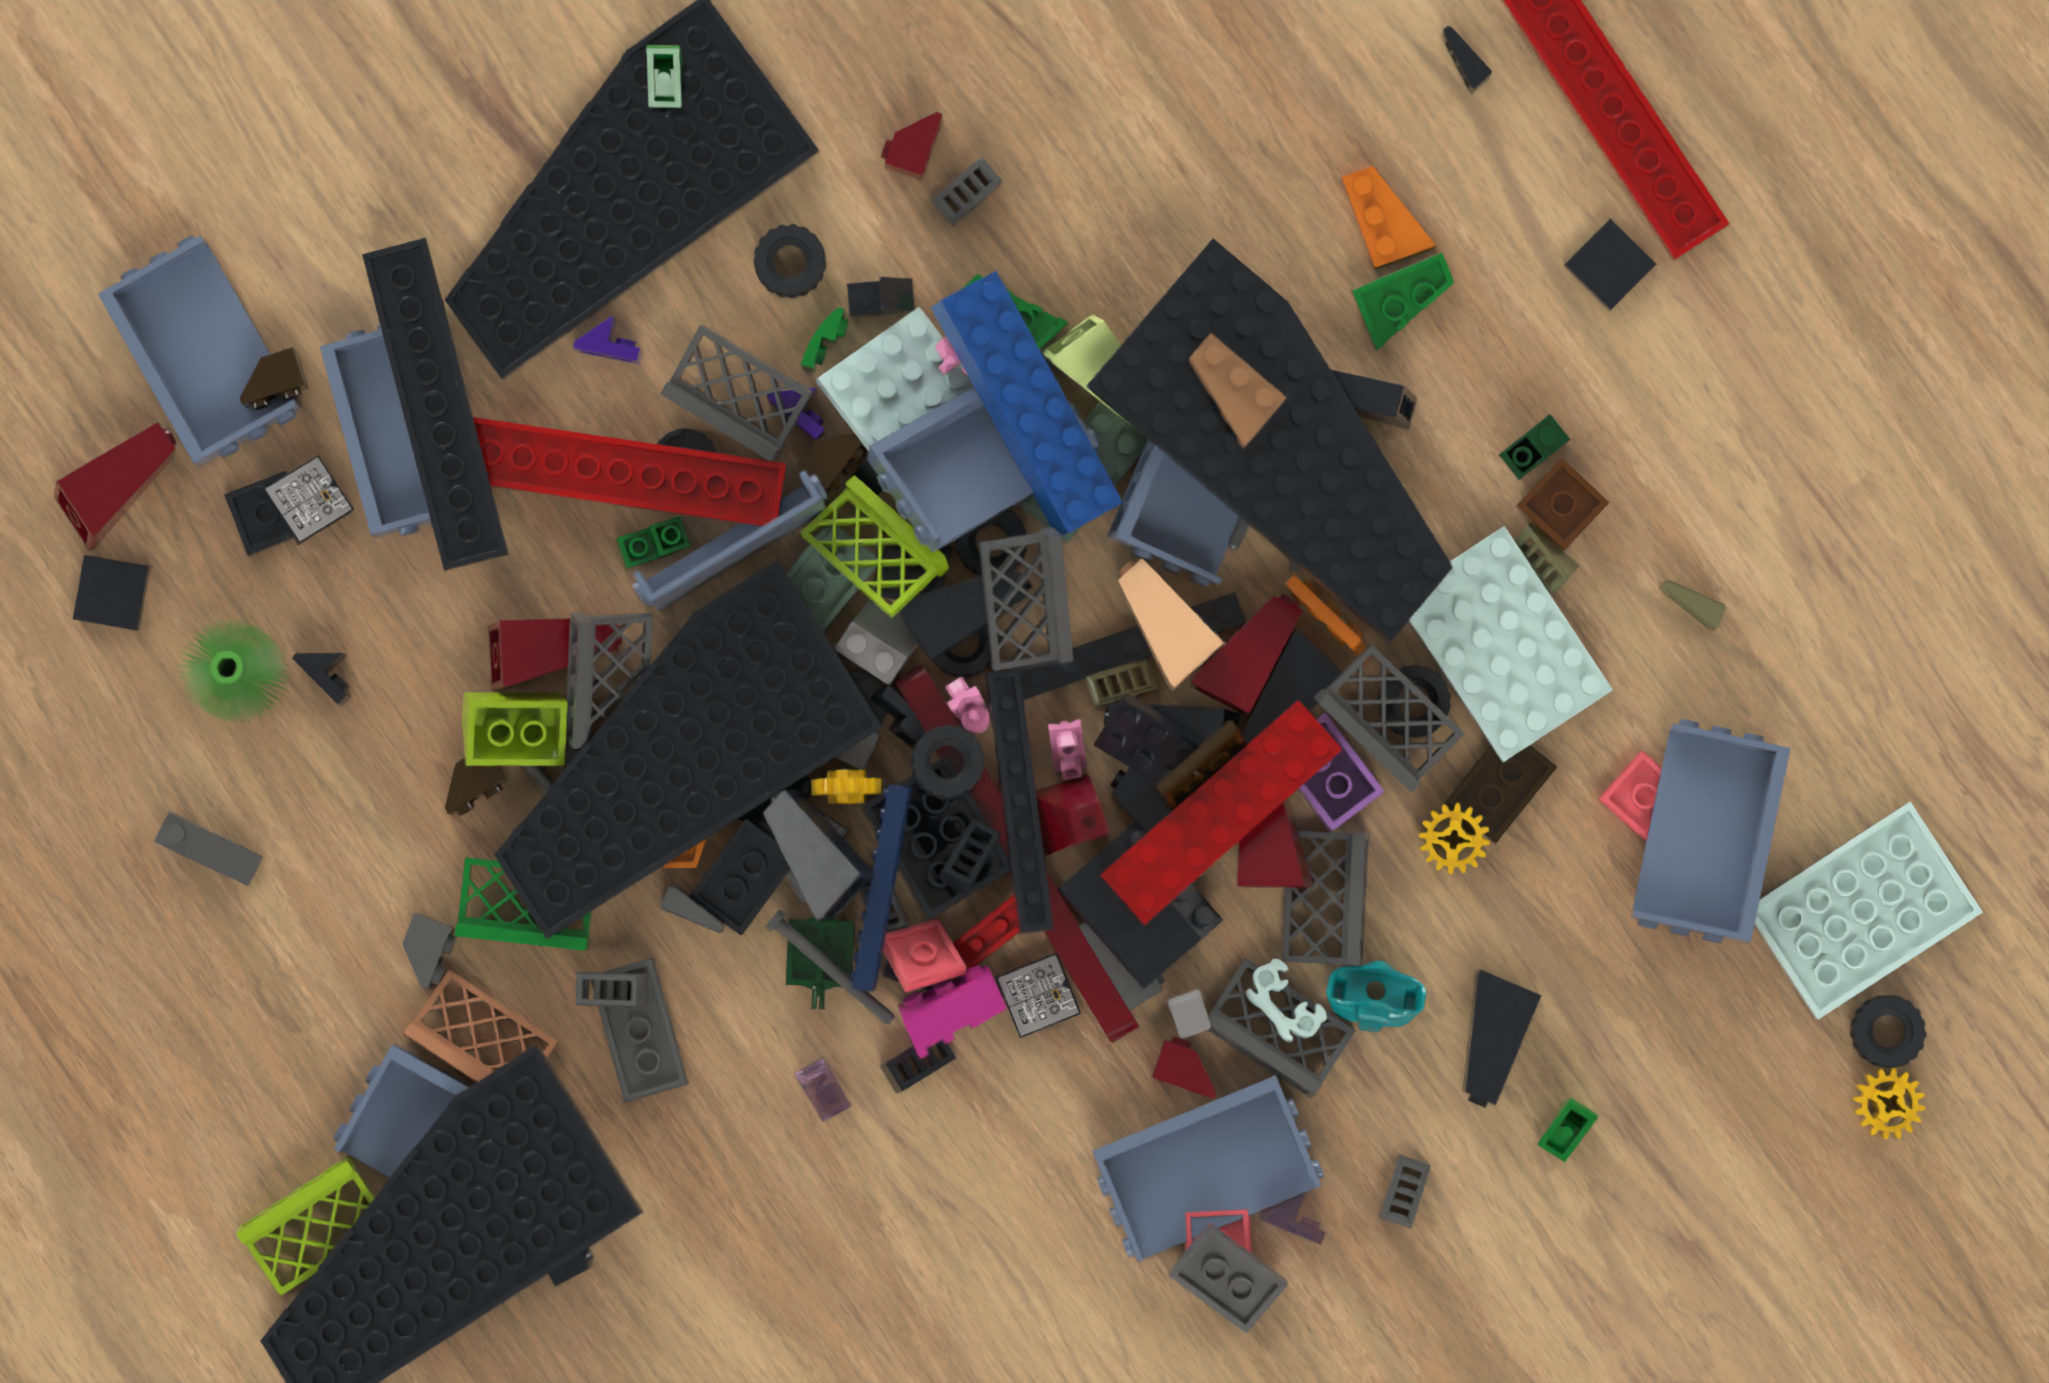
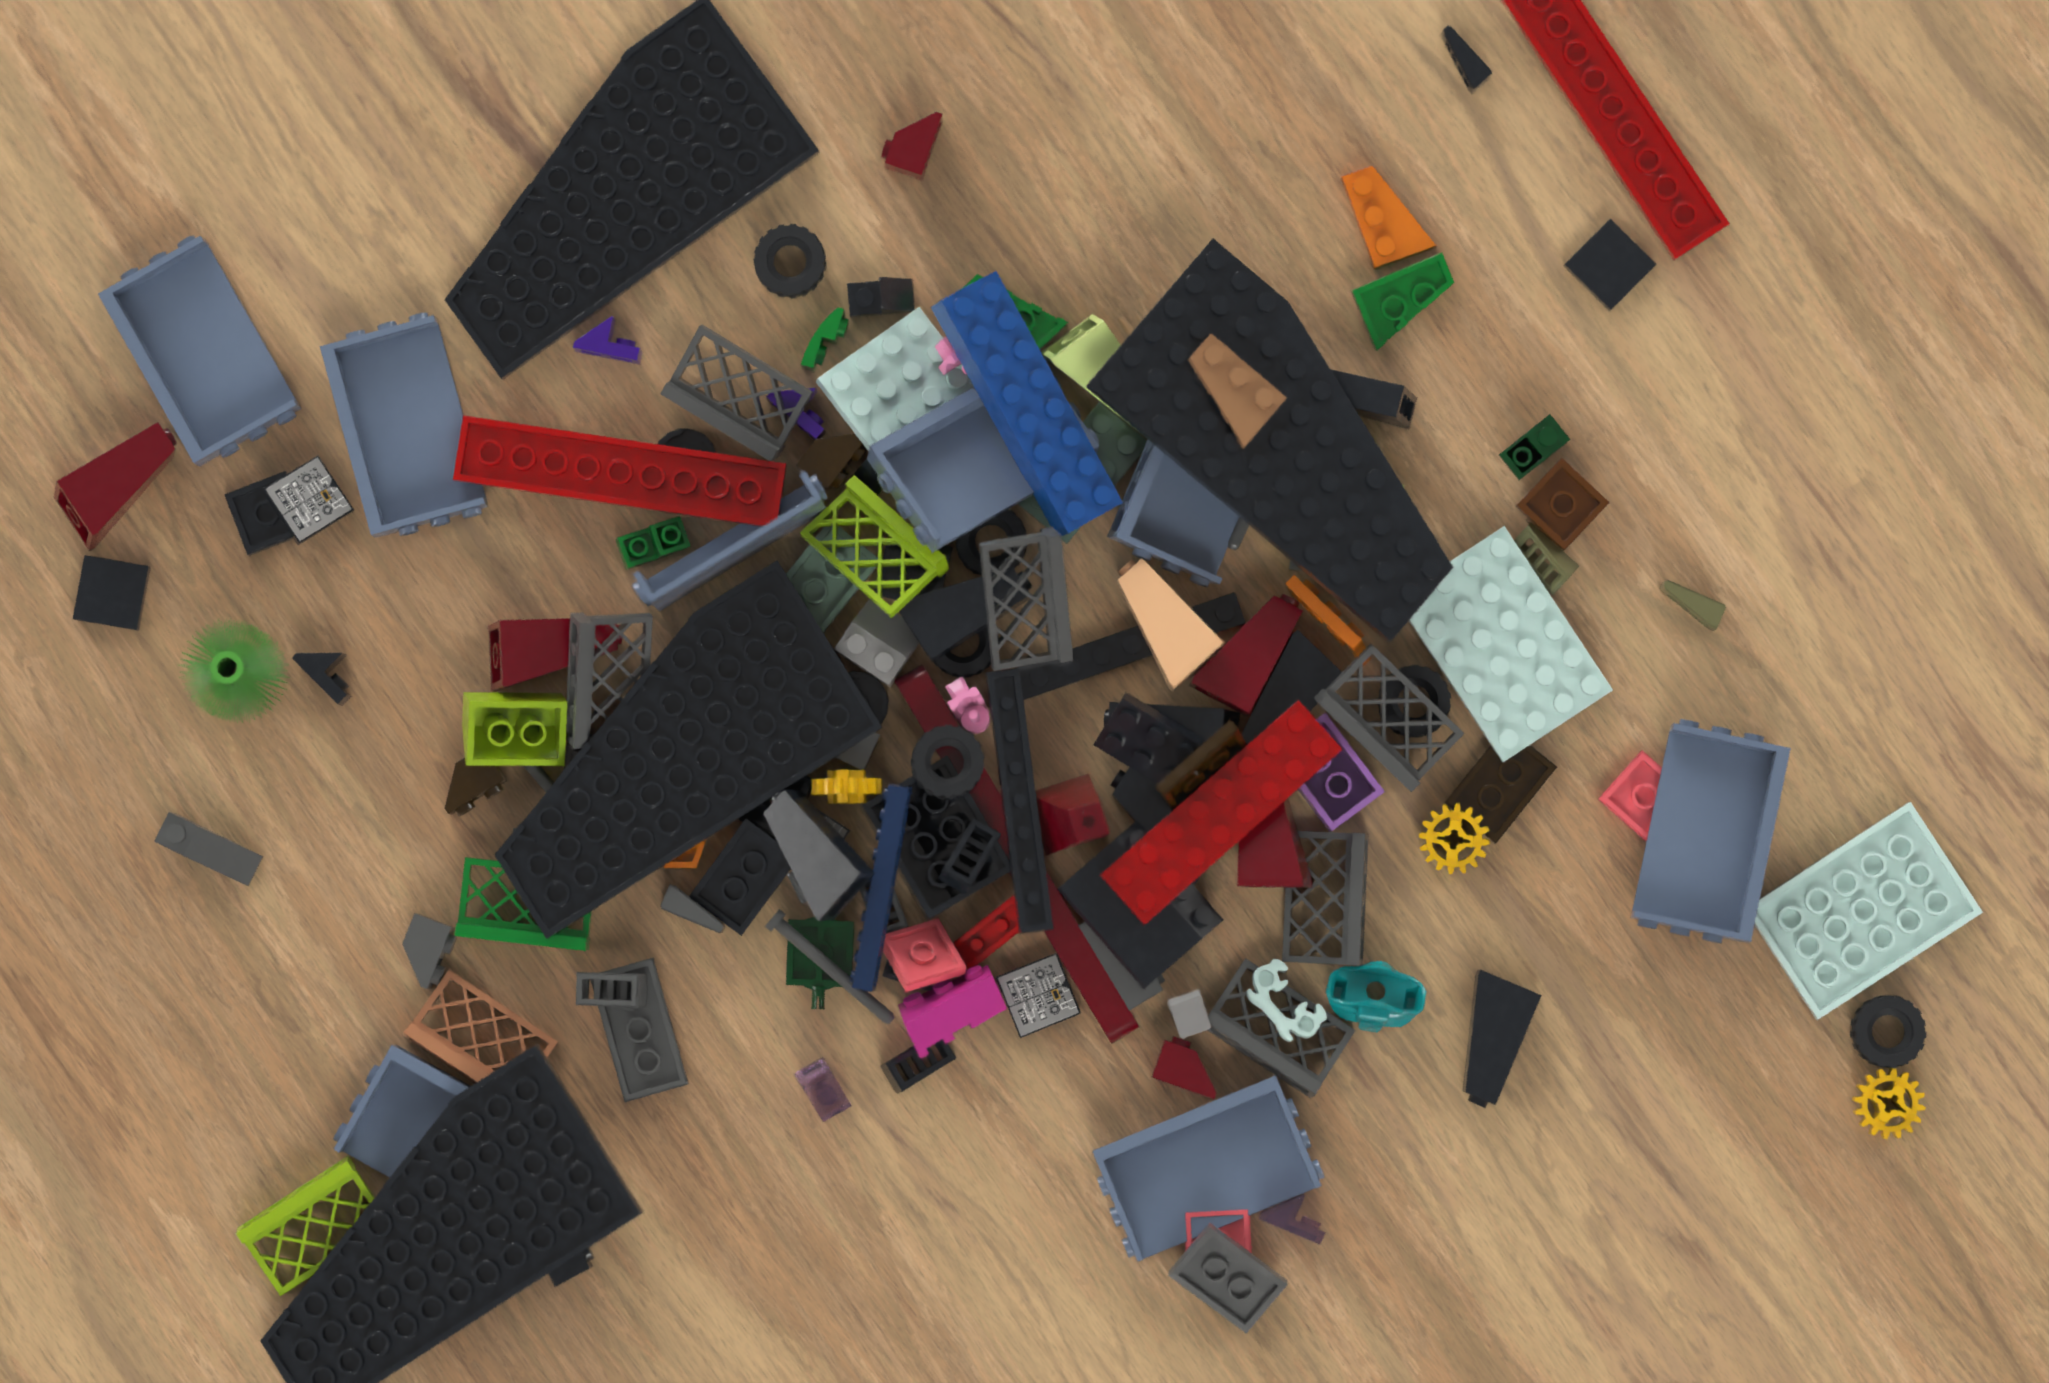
(275, 377): dark brown slope -> none
(435, 404): black plate -> none
(664, 75): slope -> none
(906, 724): black slope -> none
(969, 174): dark grey slope -> none
(1067, 748): bright pink hips -> none
(1100, 702): olive slope -> none
(1412, 1207): dark grey slope -> none
(1567, 1129): green slope -> none

